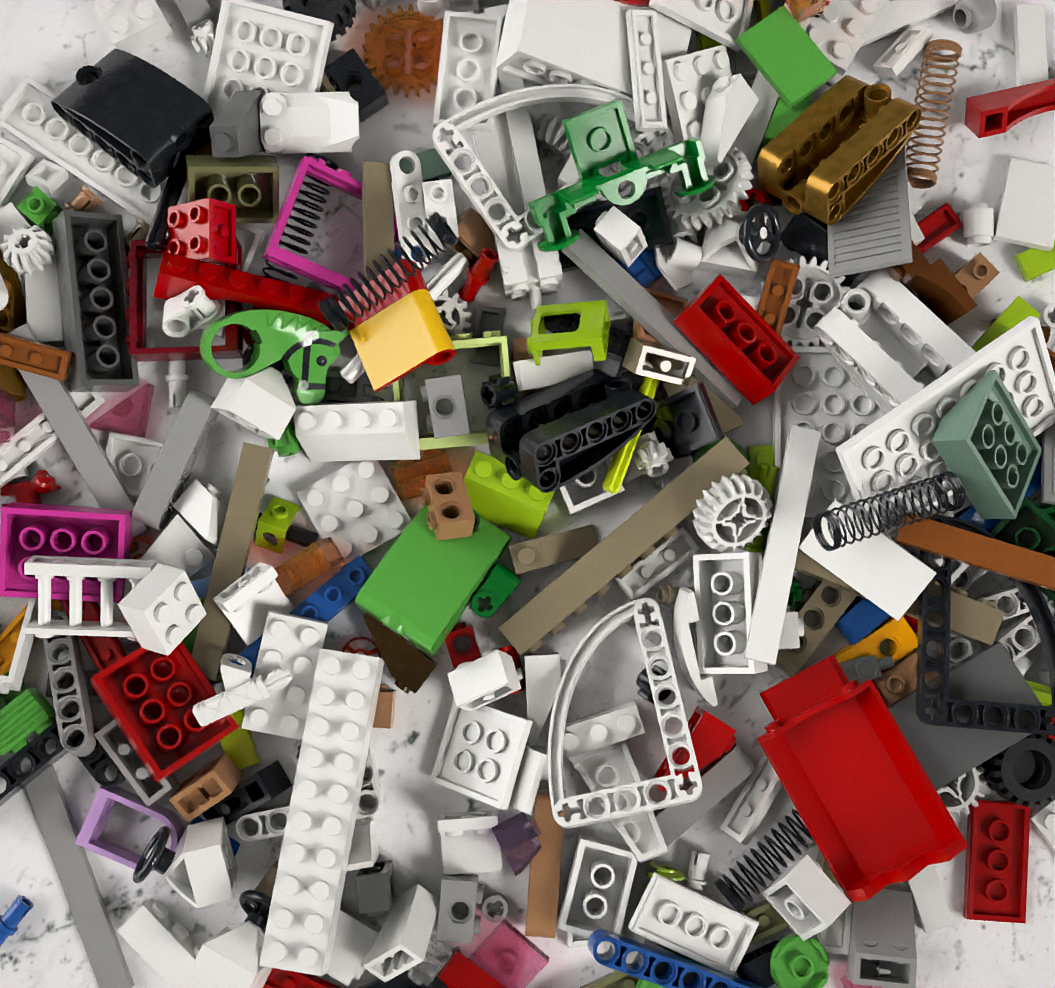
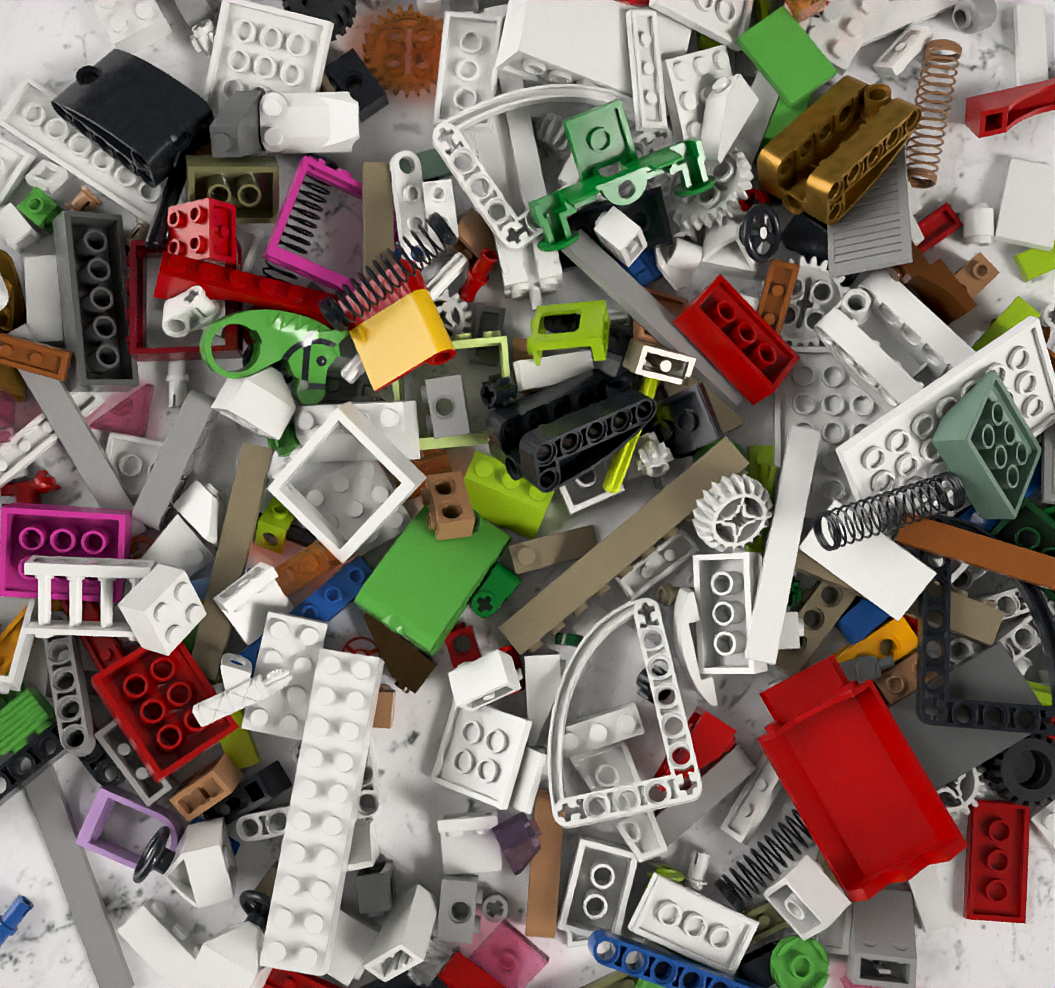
(27, 249): white gear -> none
(379, 446): none -> white window
(568, 640): none -> dark green tile

